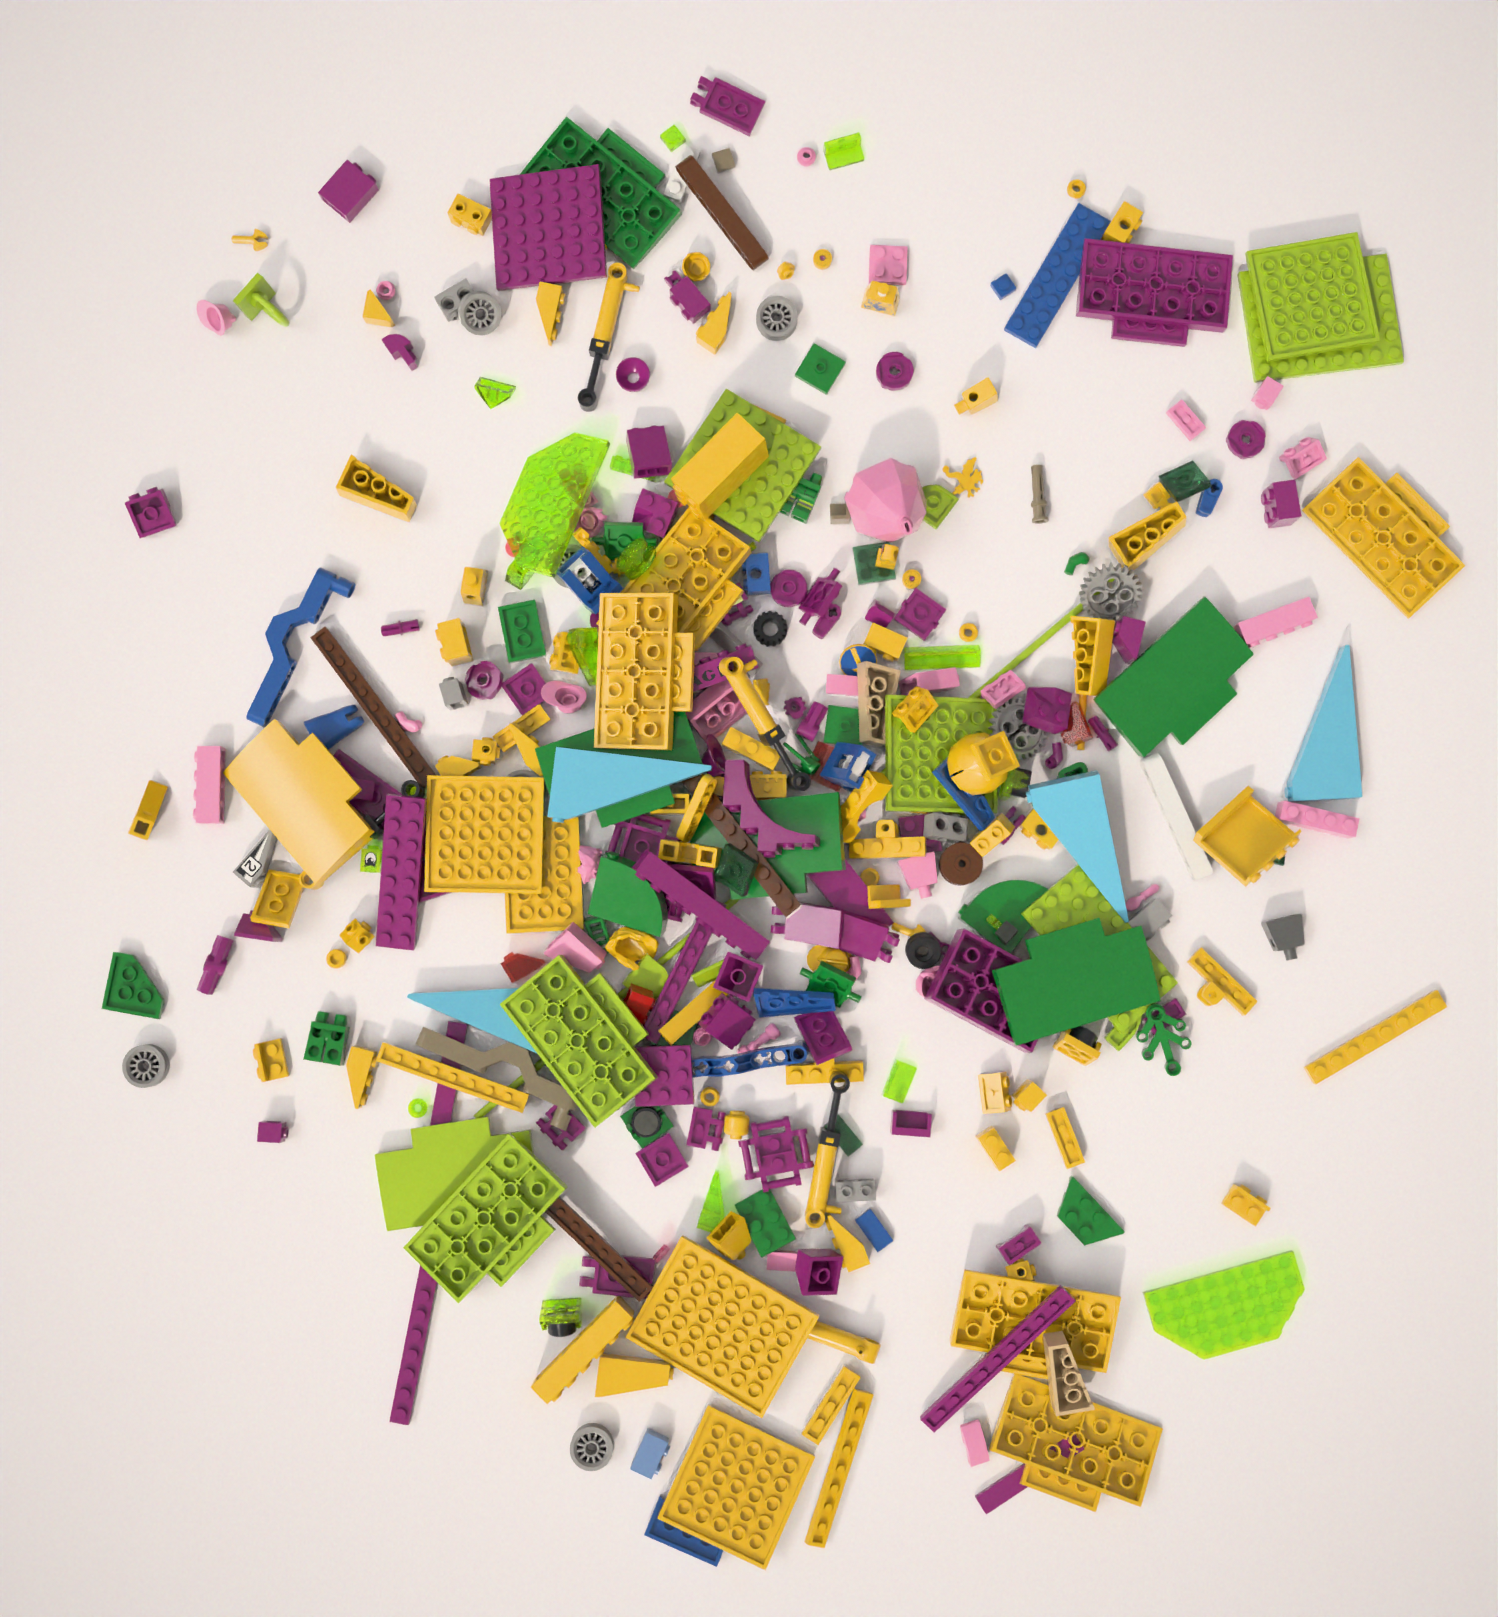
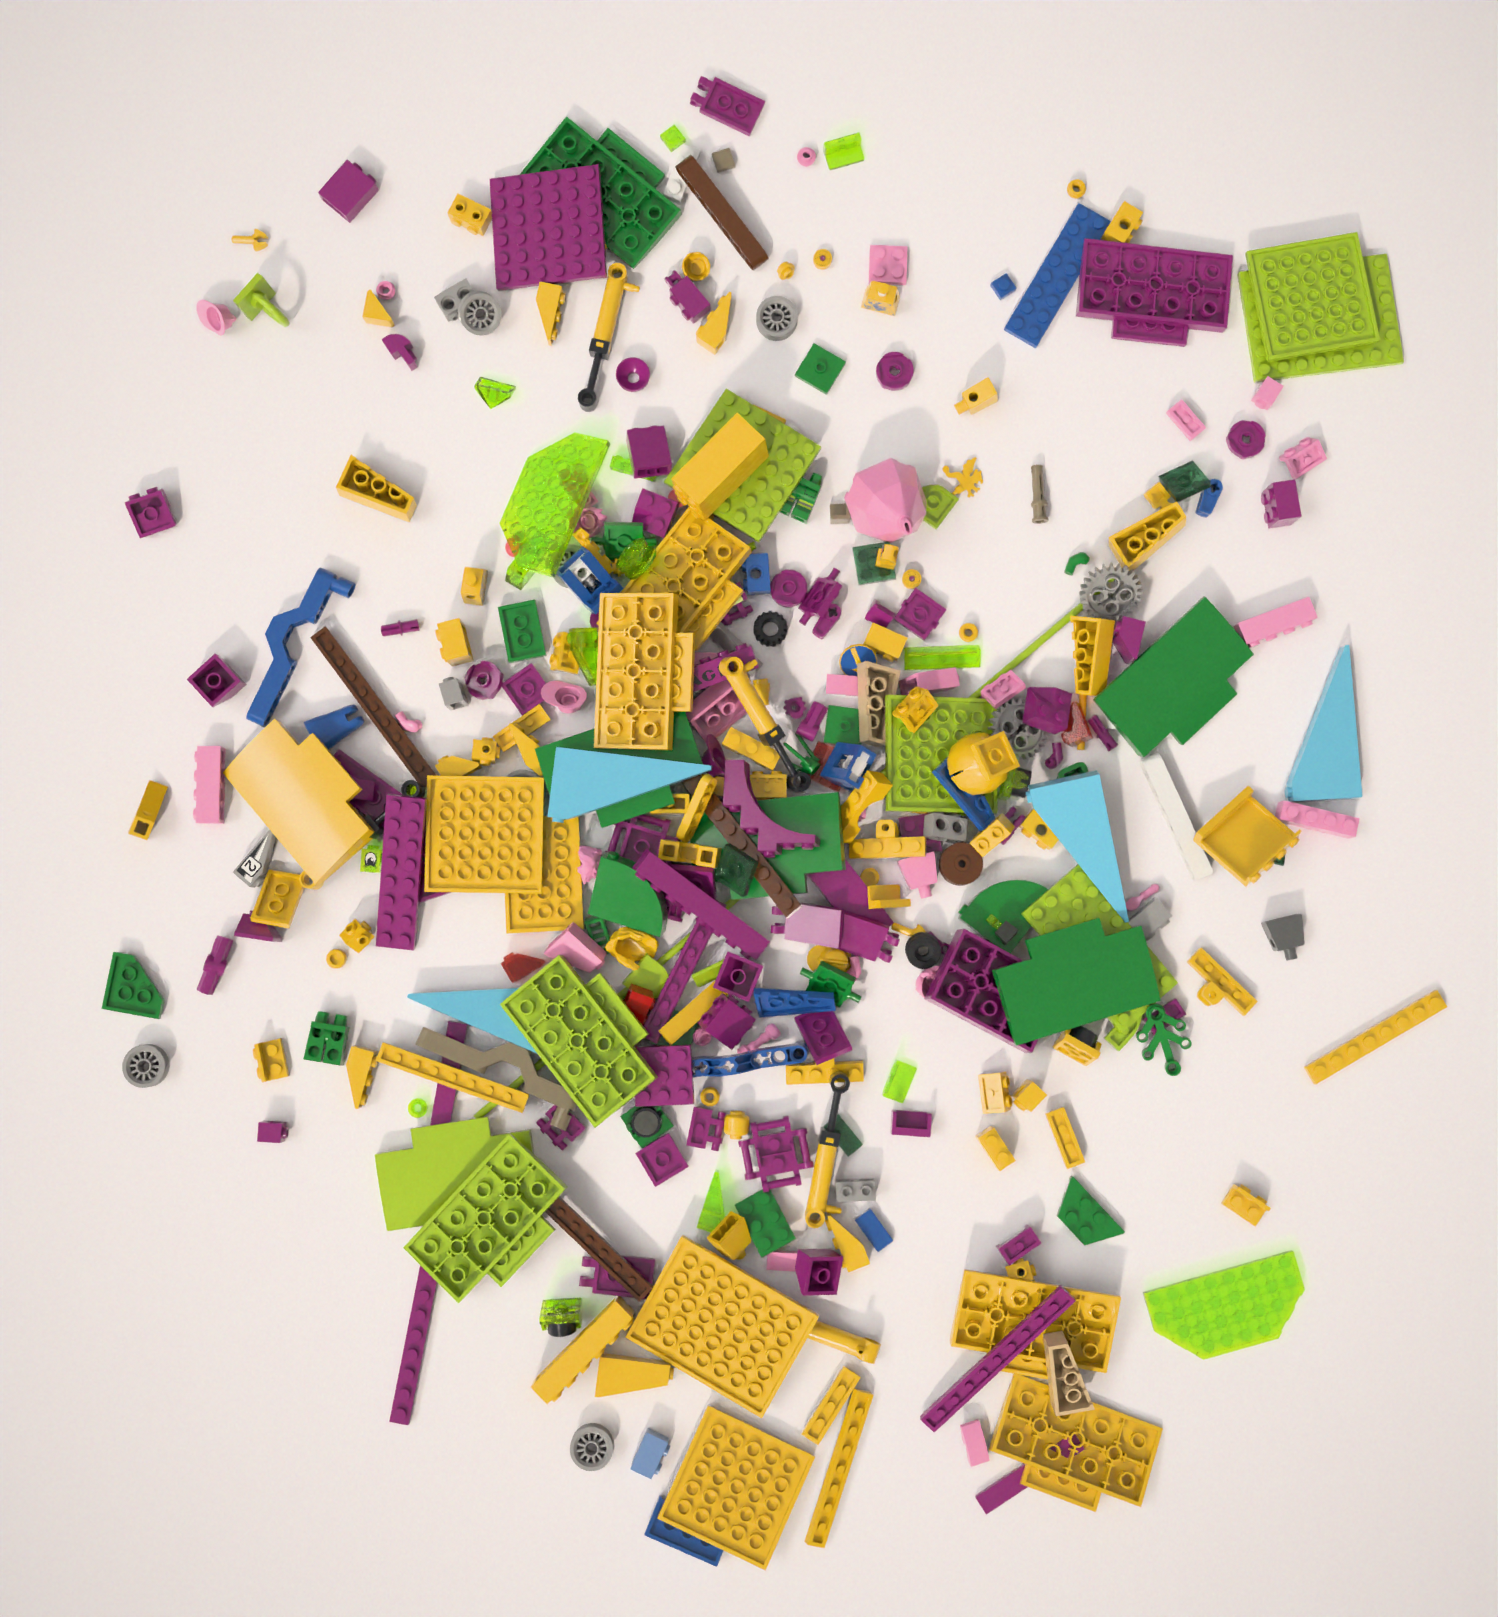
(216, 681): none -> magenta slope
(661, 1253): clear pink tile -> none
(1386, 534): yellow slope -> none

